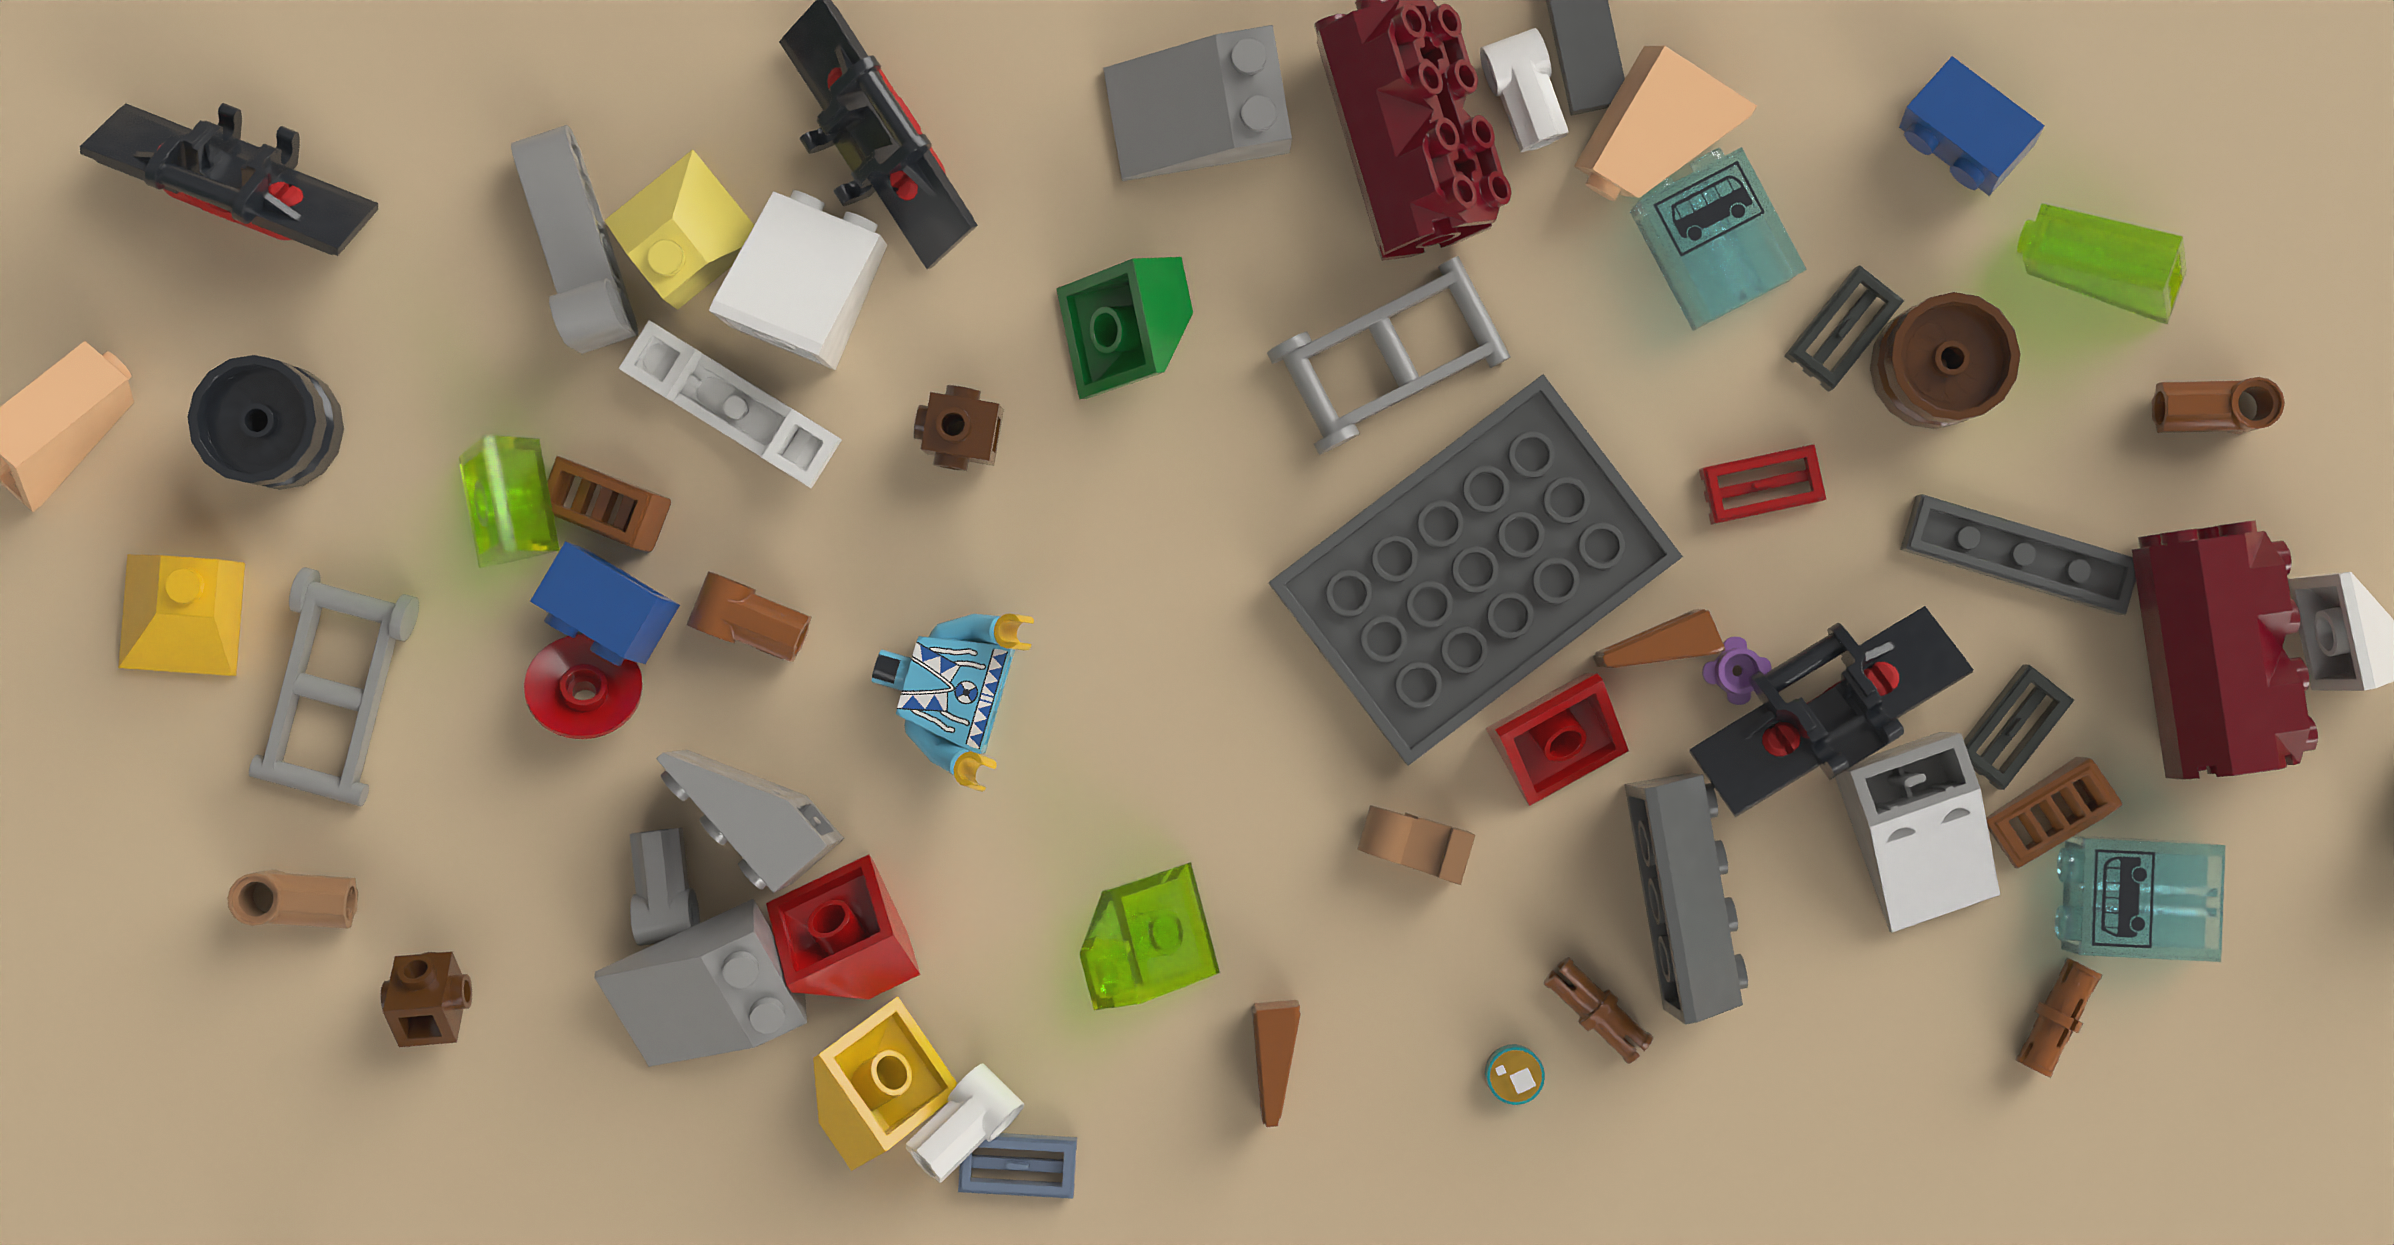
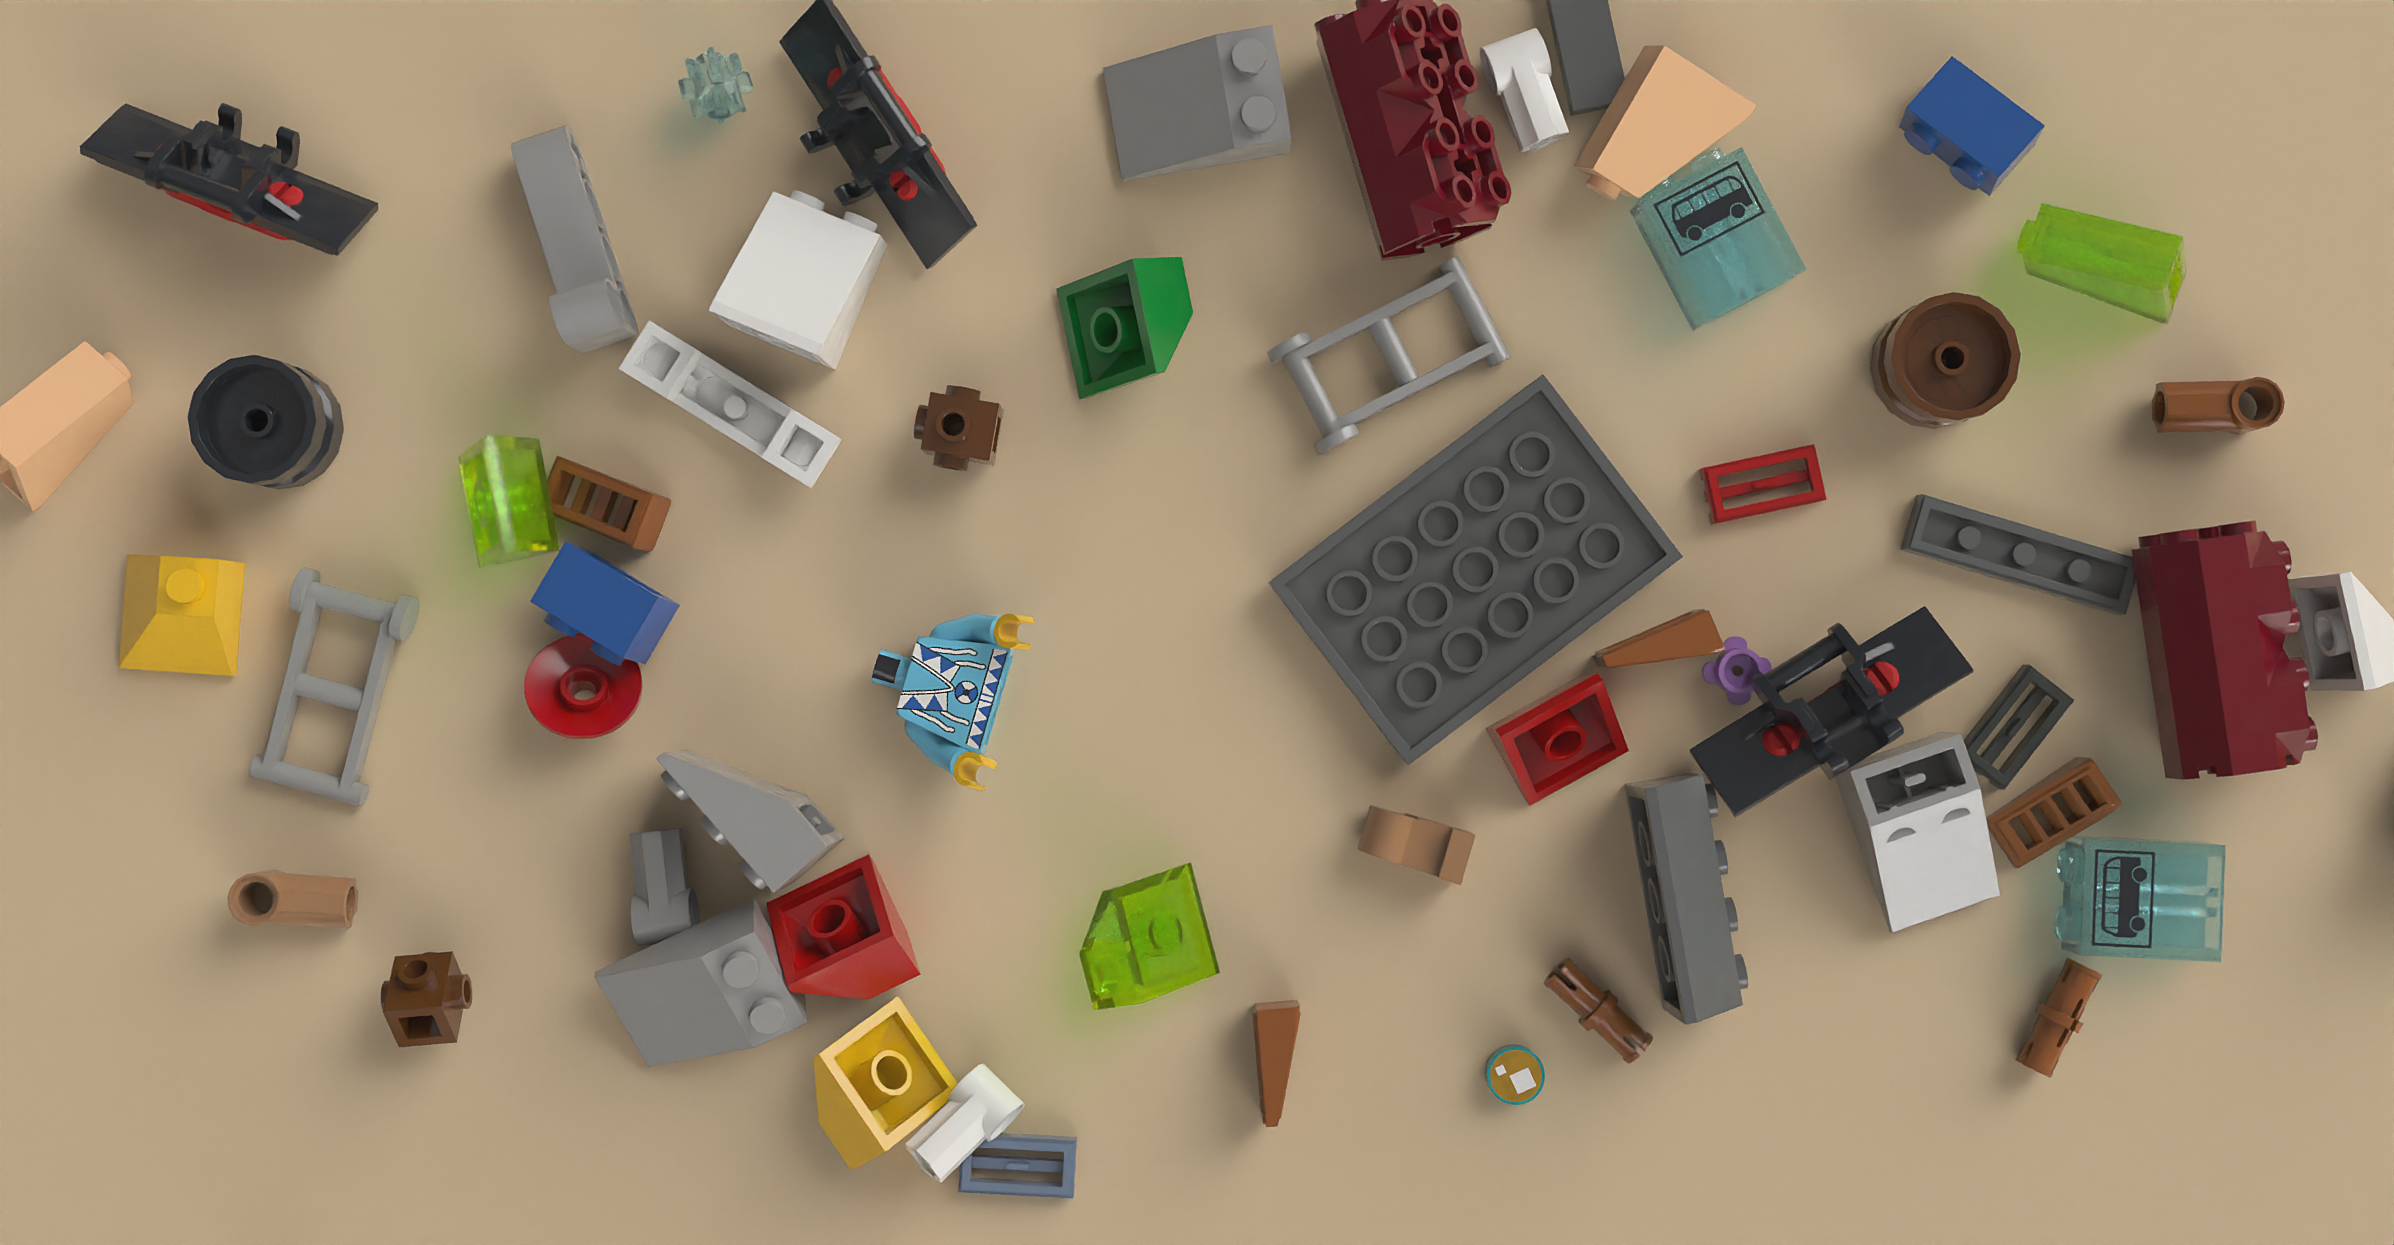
(681, 230): light yellow slope -> none
(715, 85): none -> clear light blue gear
(736, 613): dark orange piece -> none
(1814, 365): pearl dark grey tile -> none

